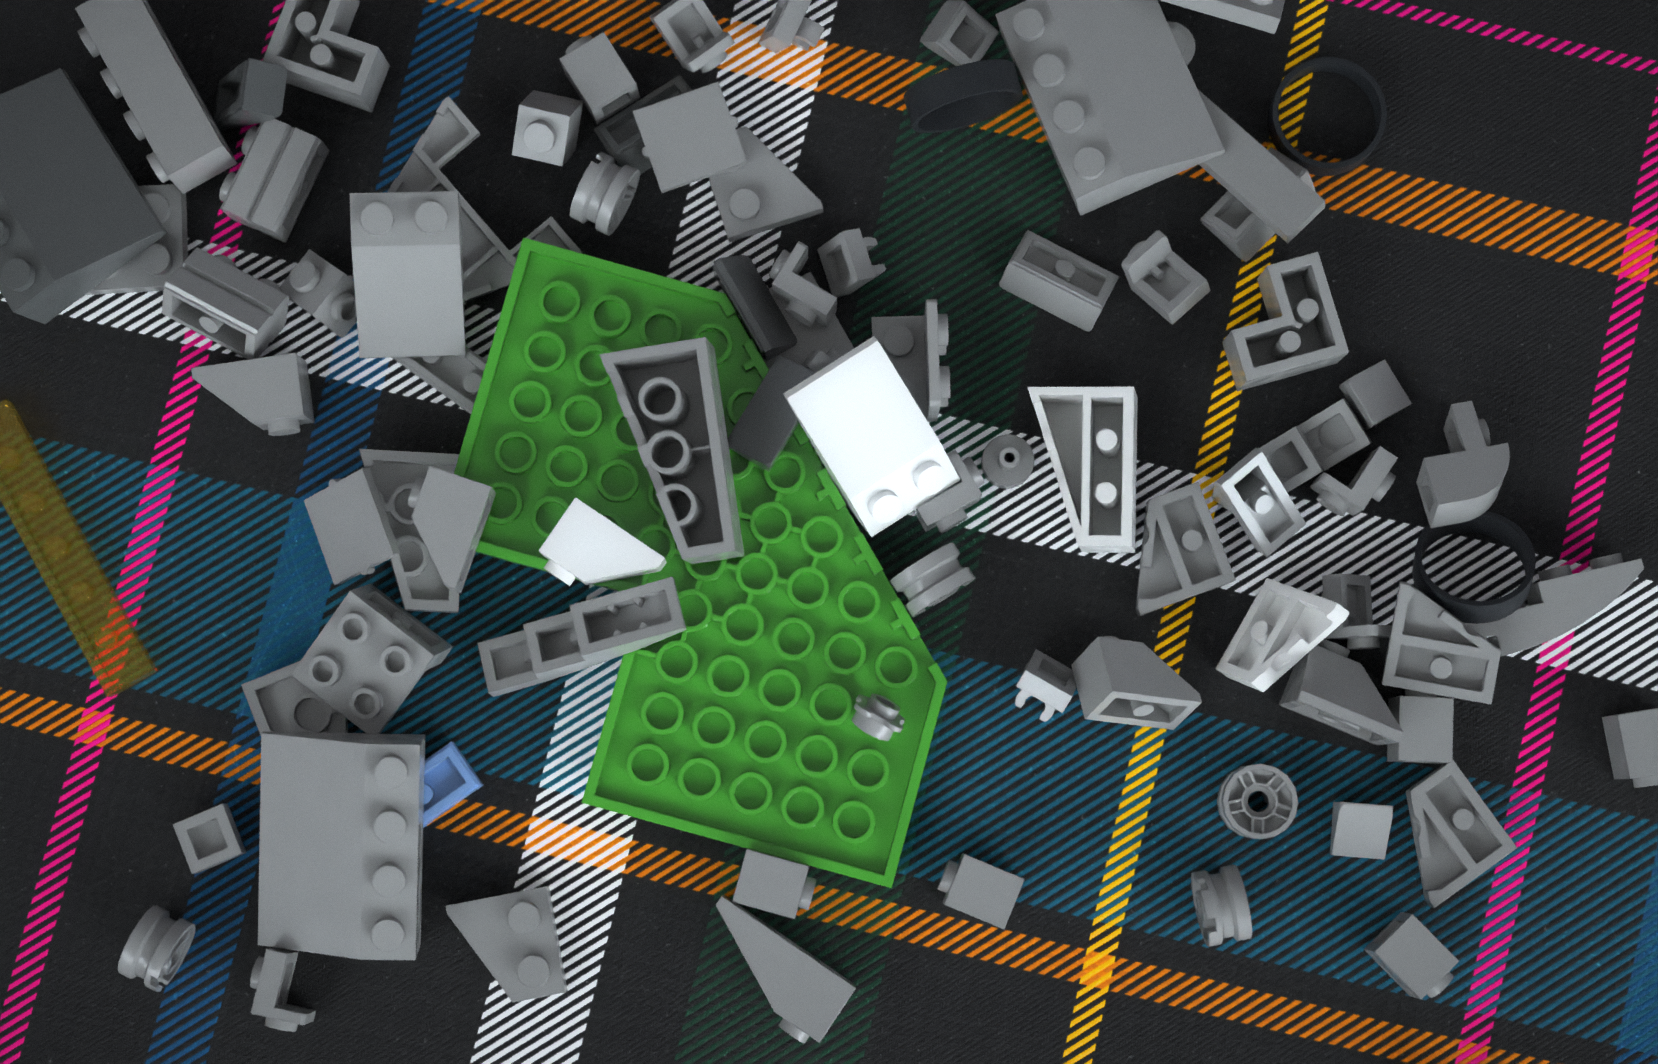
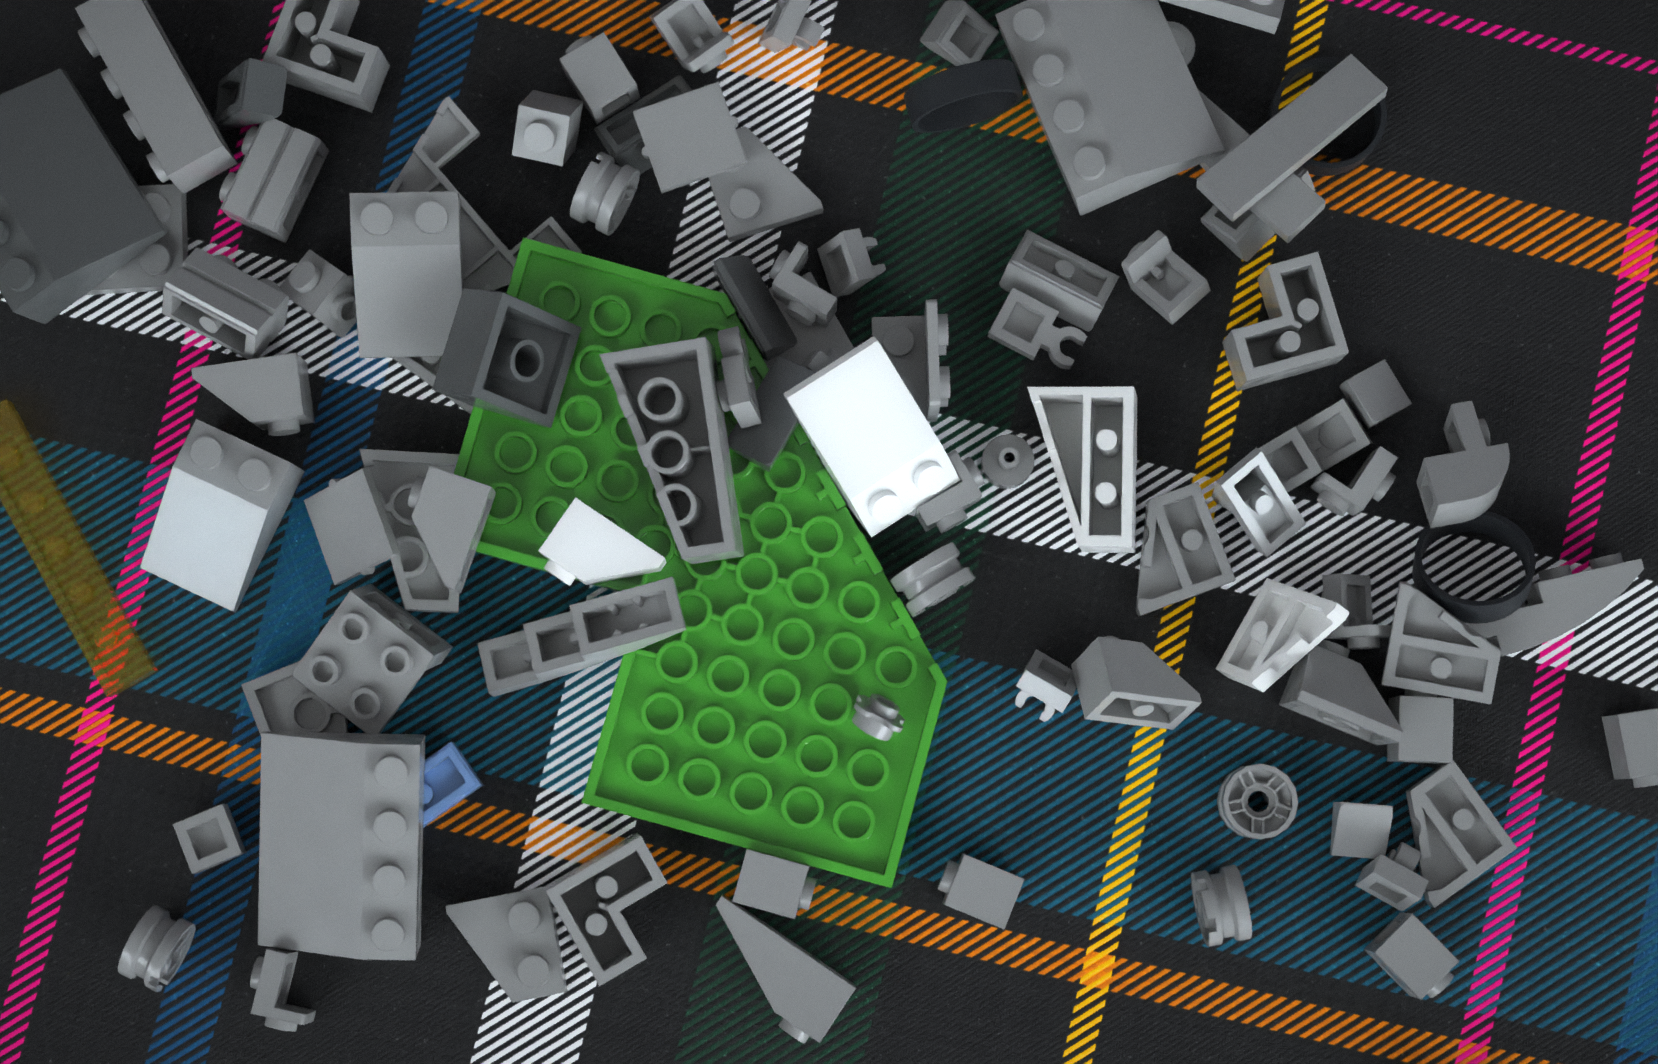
(218, 514): none -> slope
(507, 357): none -> dark grey slope
(592, 902): none -> light grey brick
(737, 389): none -> light grey plate
(1028, 326): none -> light grey plate
(1291, 137): none -> light grey tile
(1393, 877): none -> light grey tile

